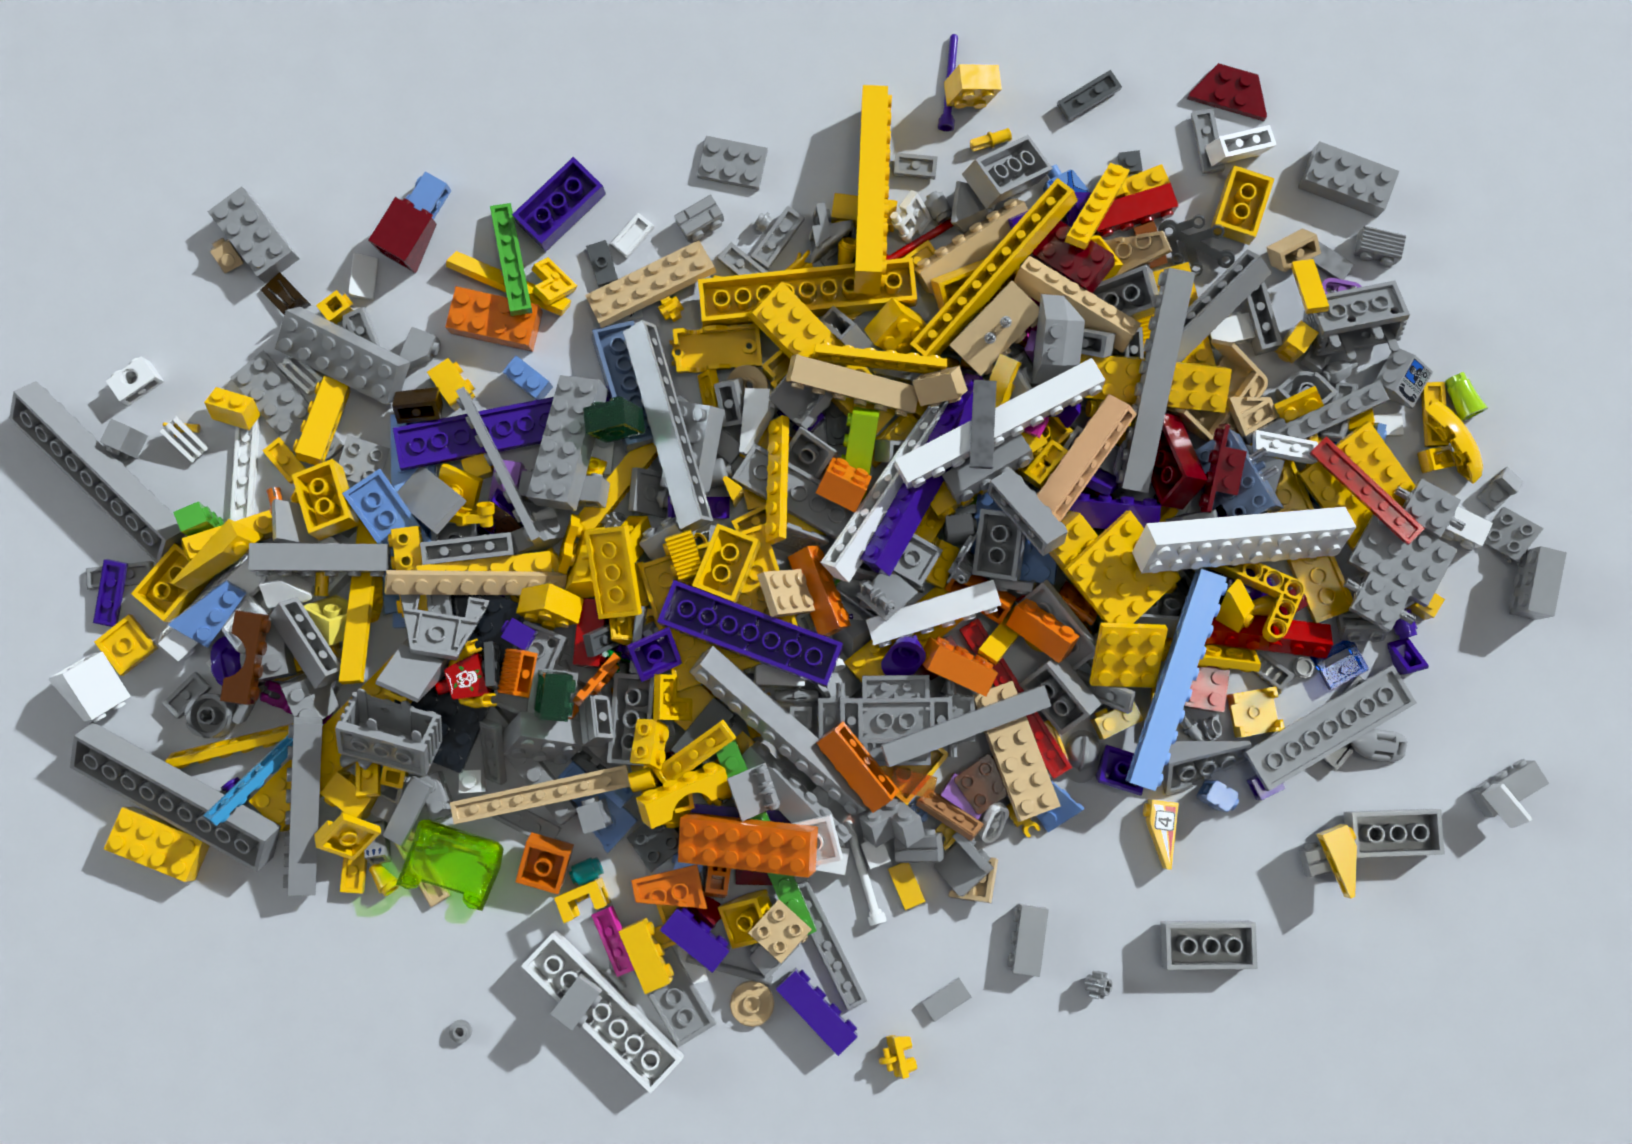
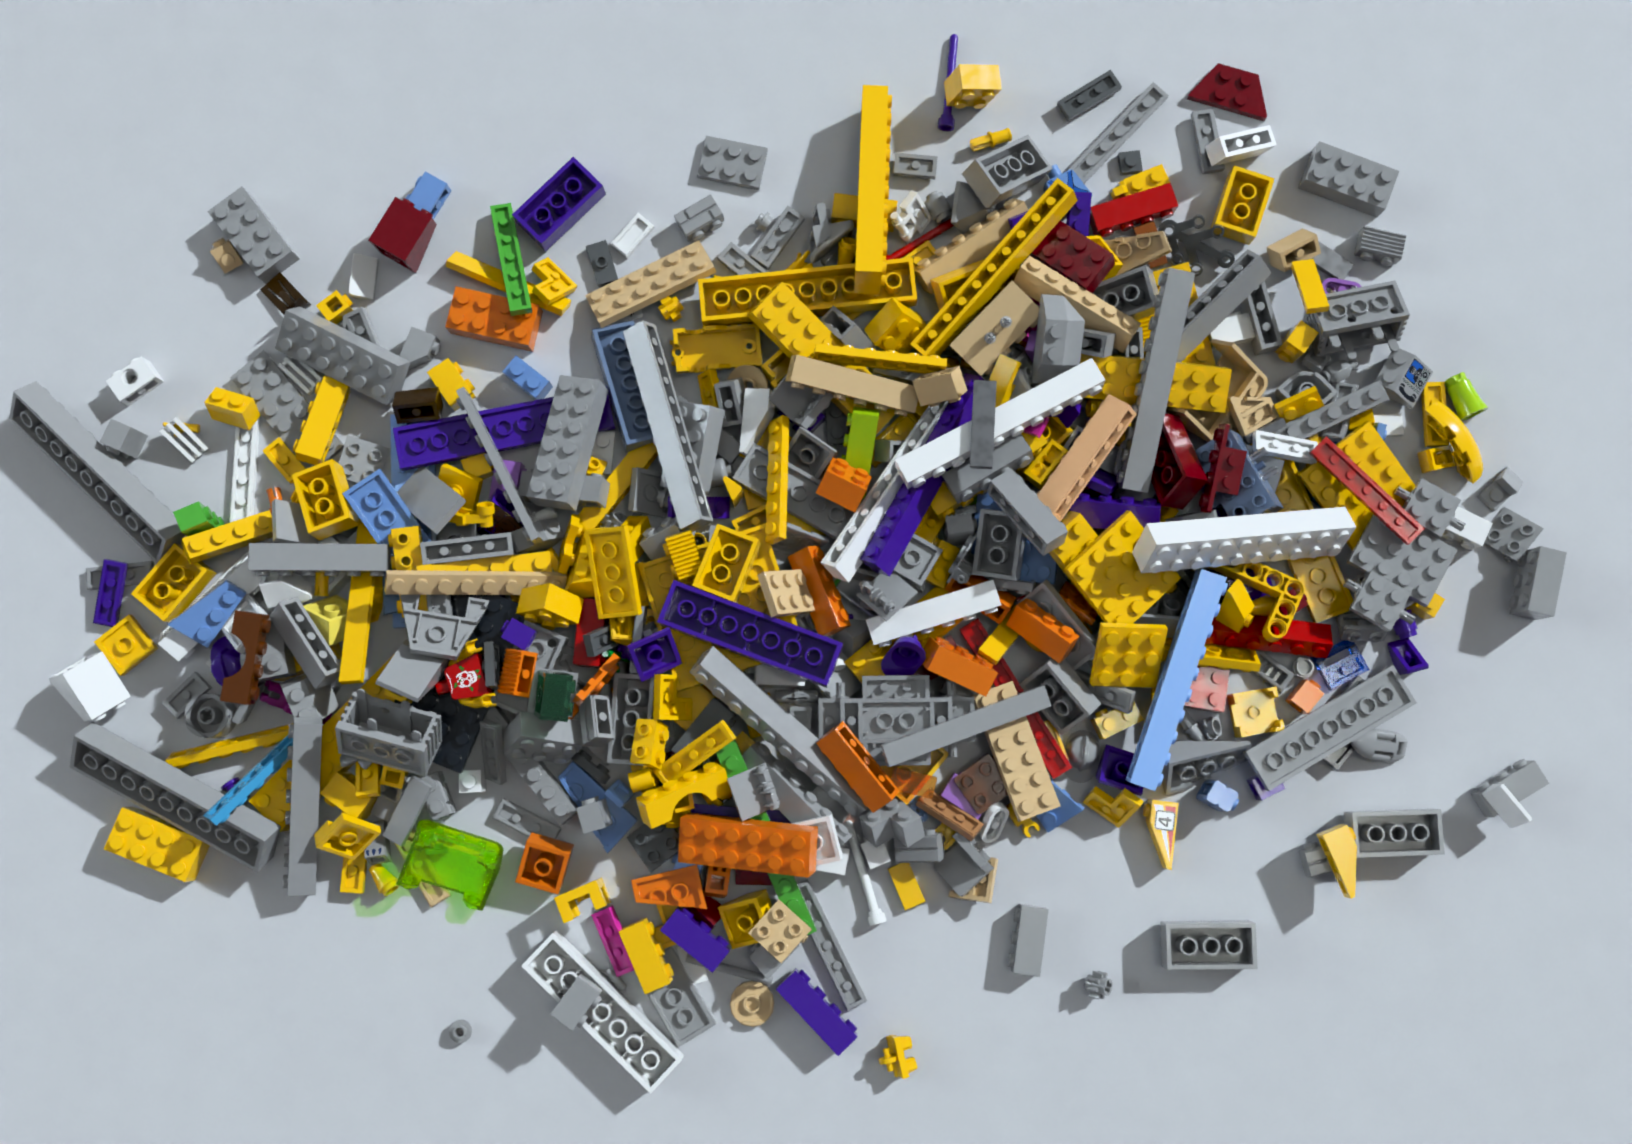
(221, 551): yellow wedge -> none
(540, 794): tan plate -> none
(586, 871): teal brick -> none
(613, 420): clear green brick -> none
(946, 999): light grey tile -> none
(1097, 206): yellow plate -> none
(1116, 809): none -> yellow plate
(1119, 132): none -> light grey plate
(1305, 696): none -> brick

